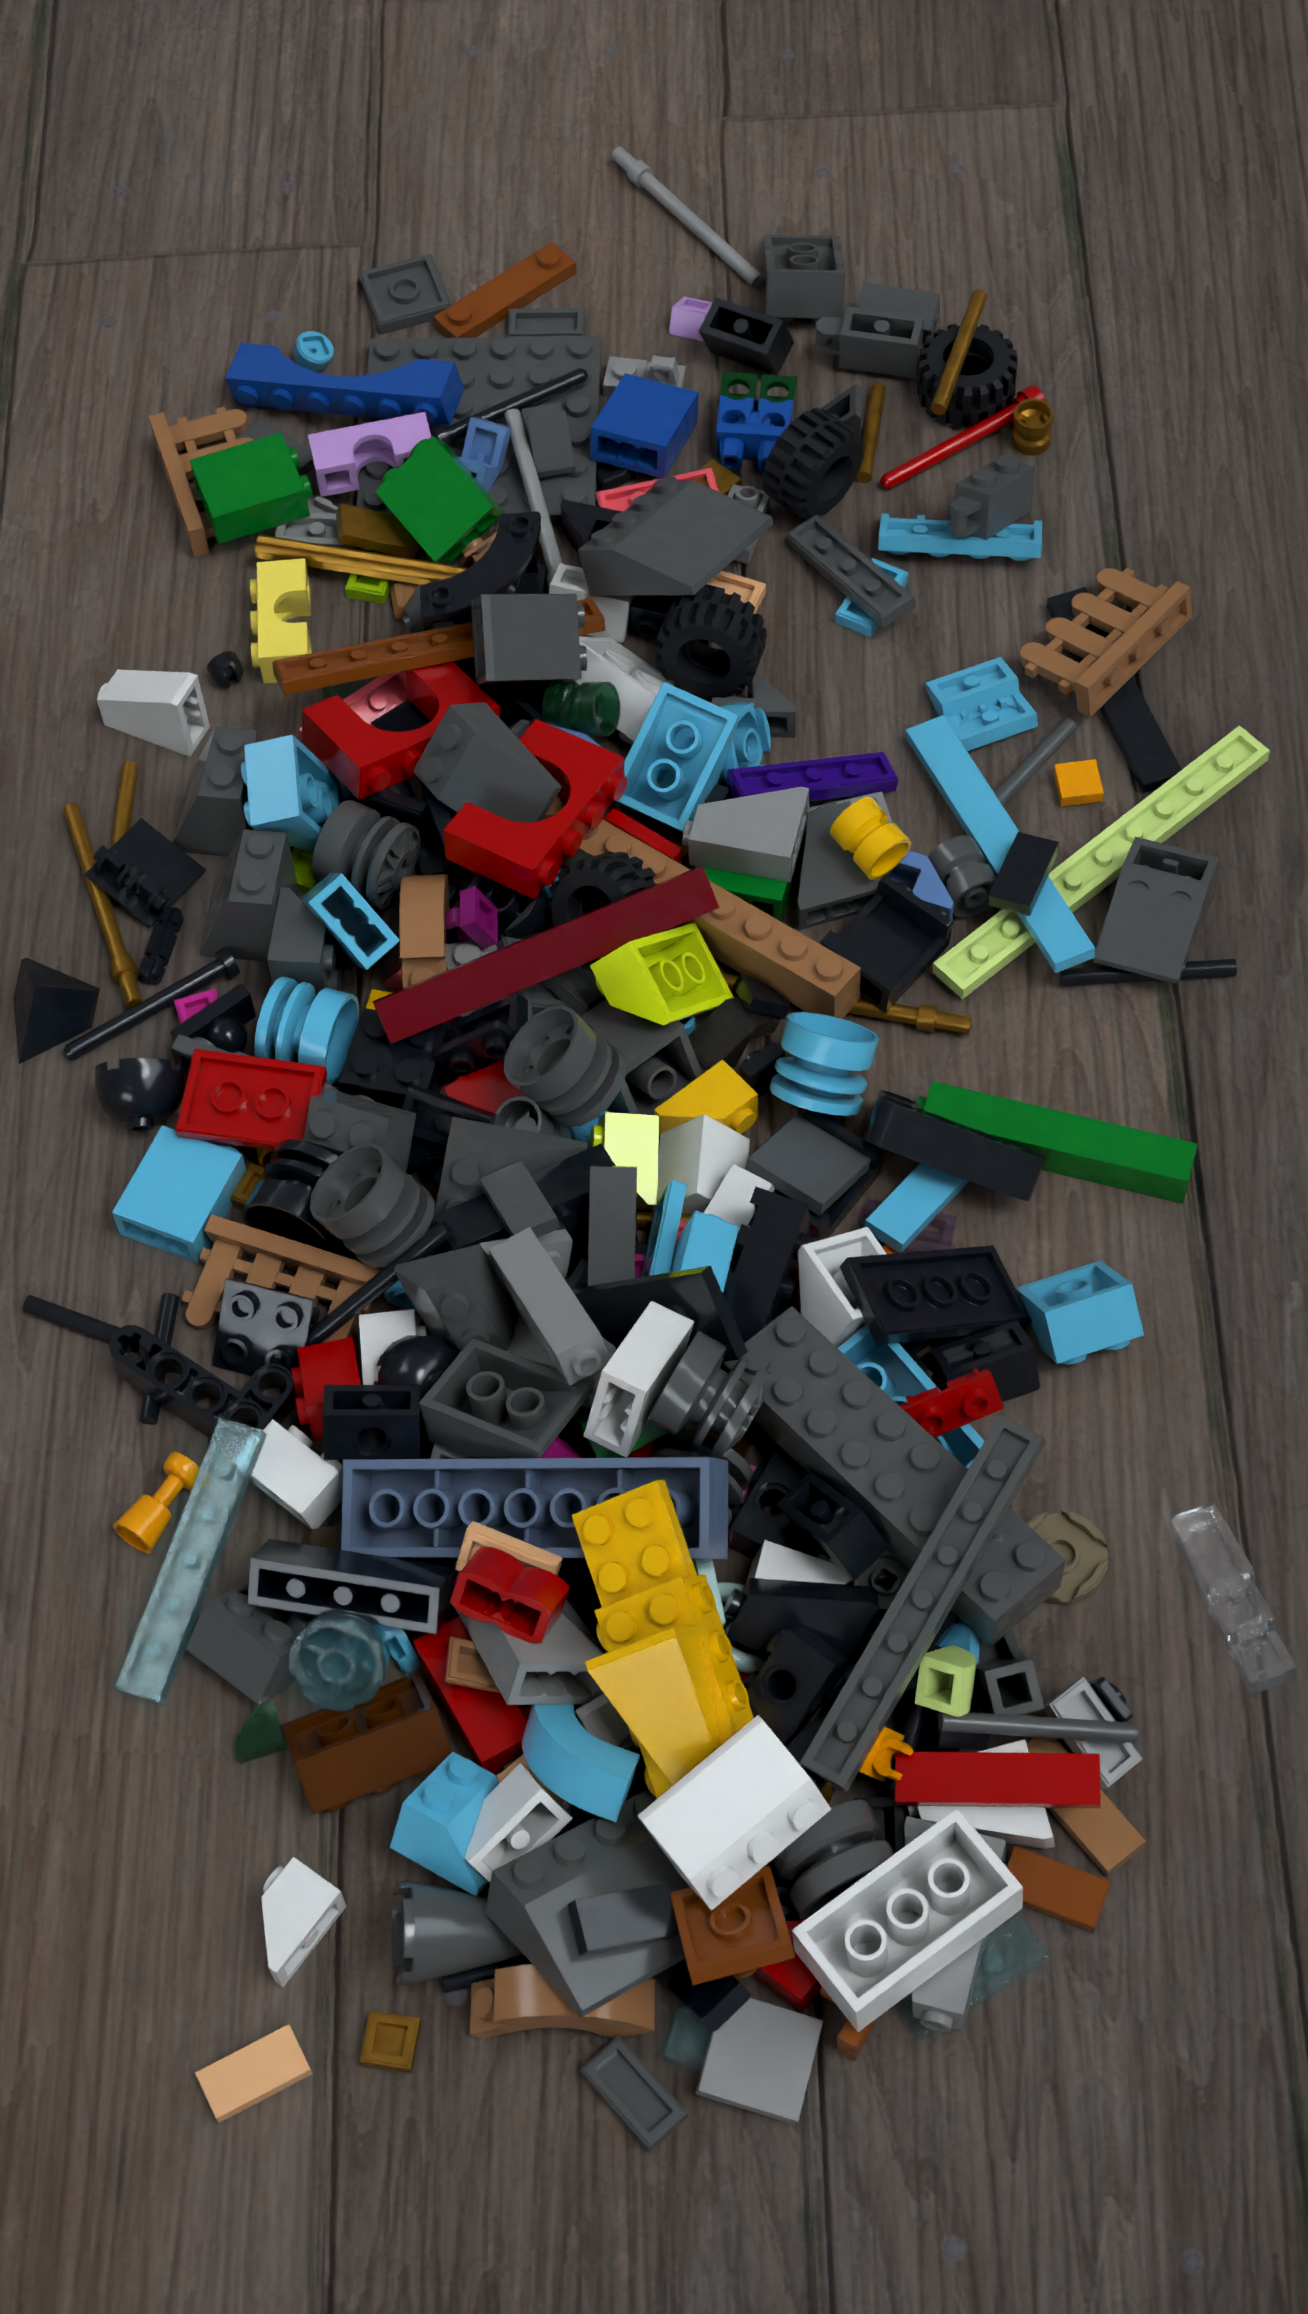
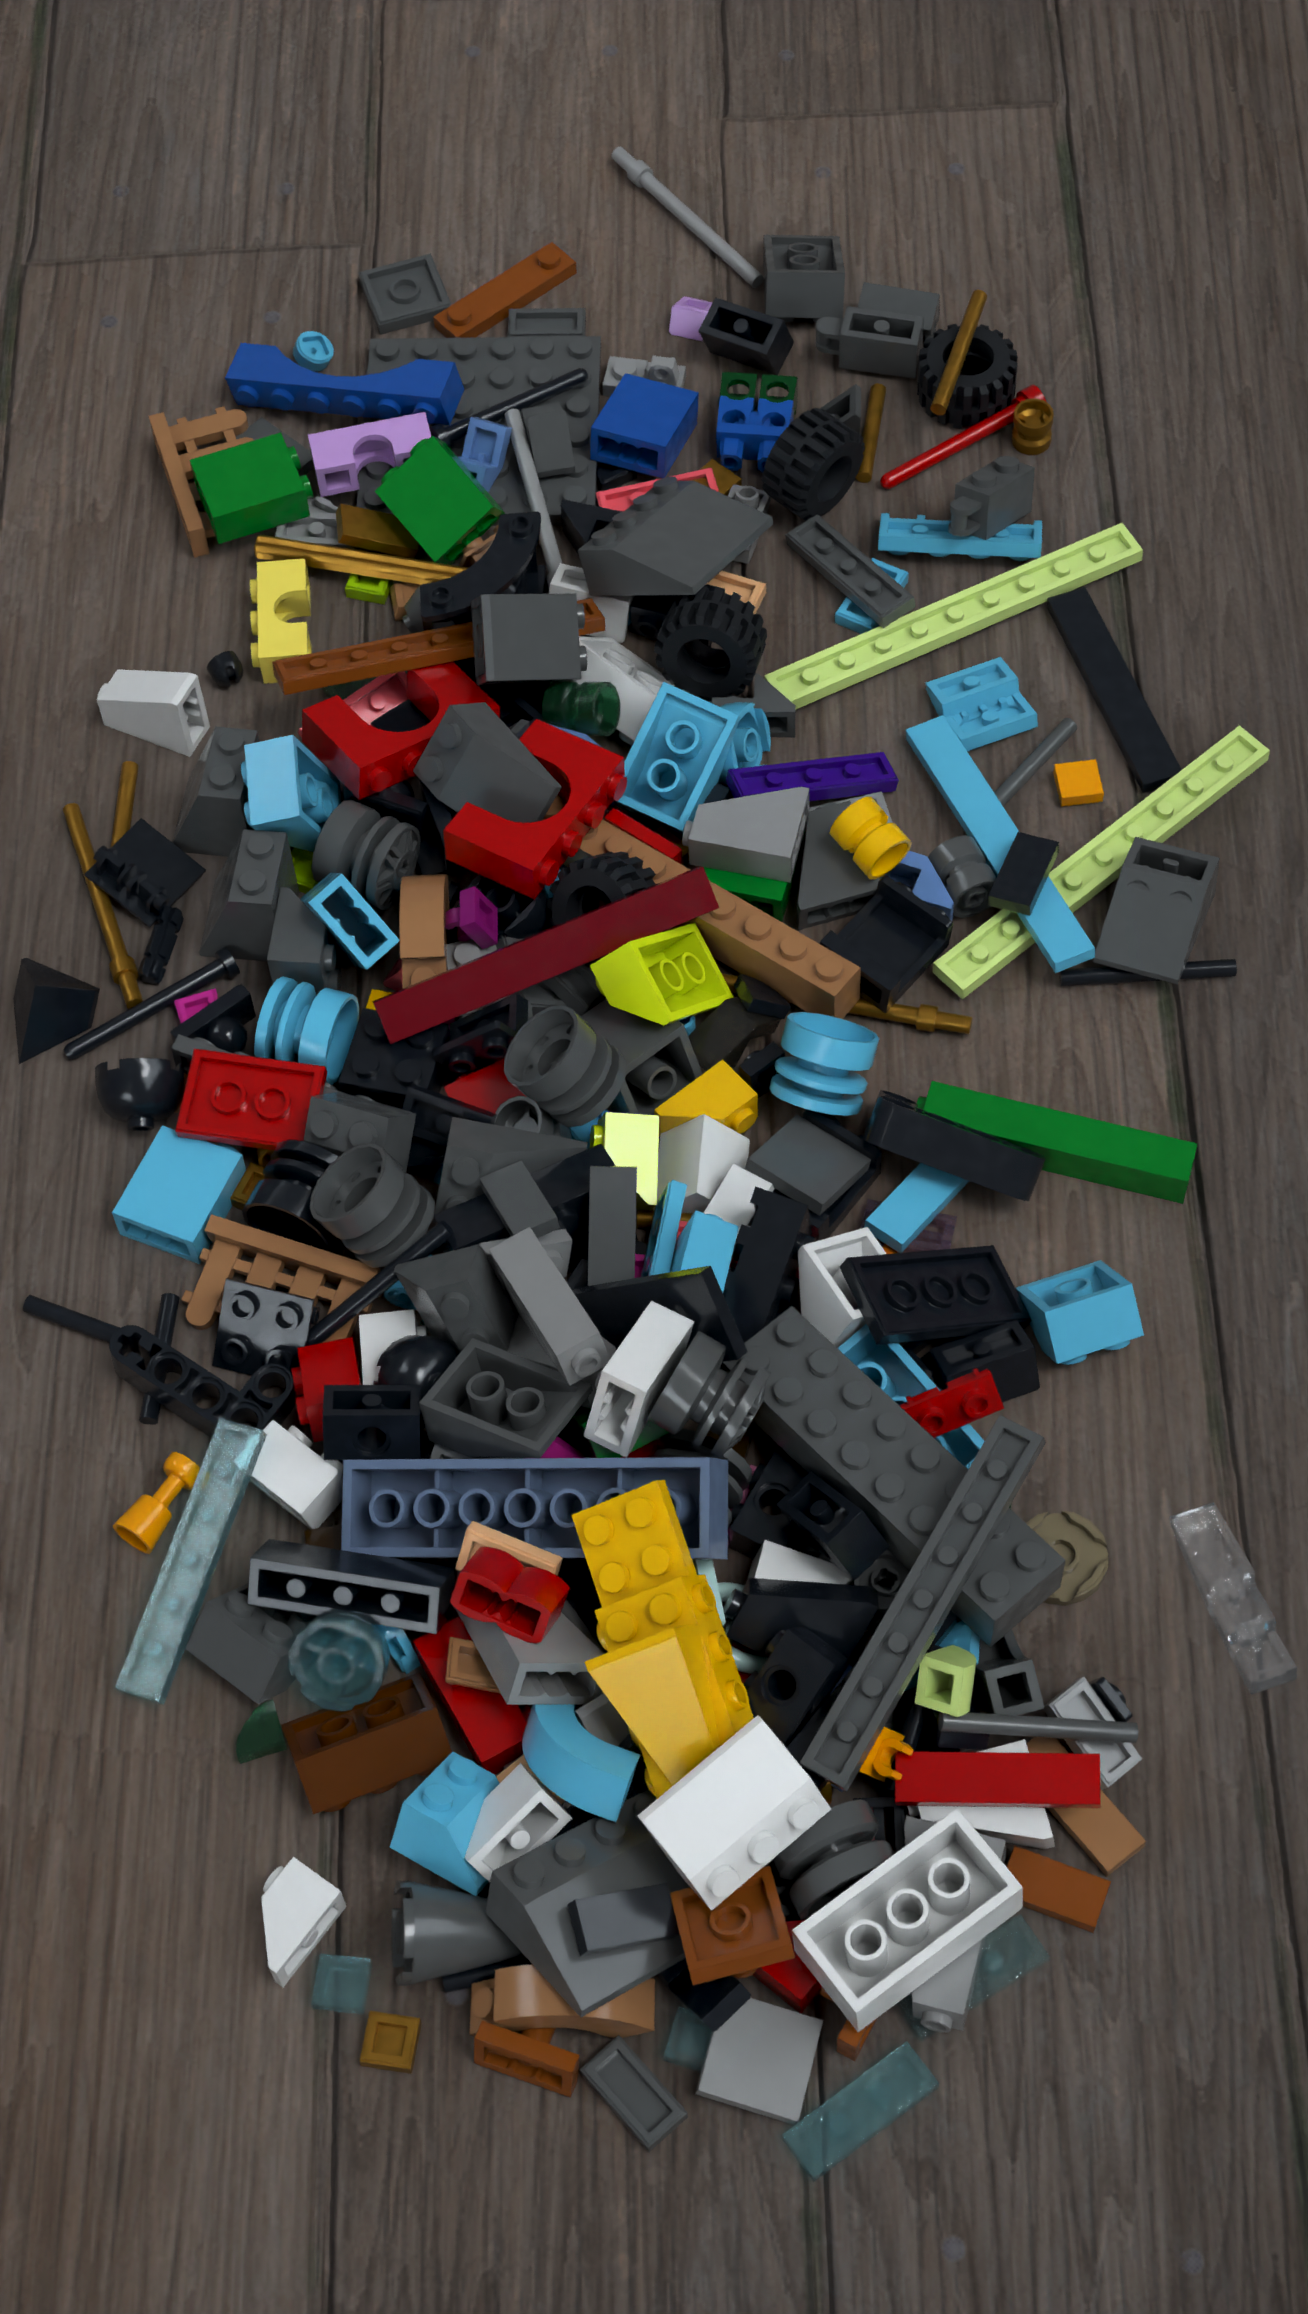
(253, 2073): light nougat tile -> none
(341, 1983): none -> clear light blue tile
(527, 2057): none -> dark orange tile
(860, 2111): none -> clear light blue tile
(956, 616): none -> yellowish green plate
(1130, 642): medium nougat fence -> none

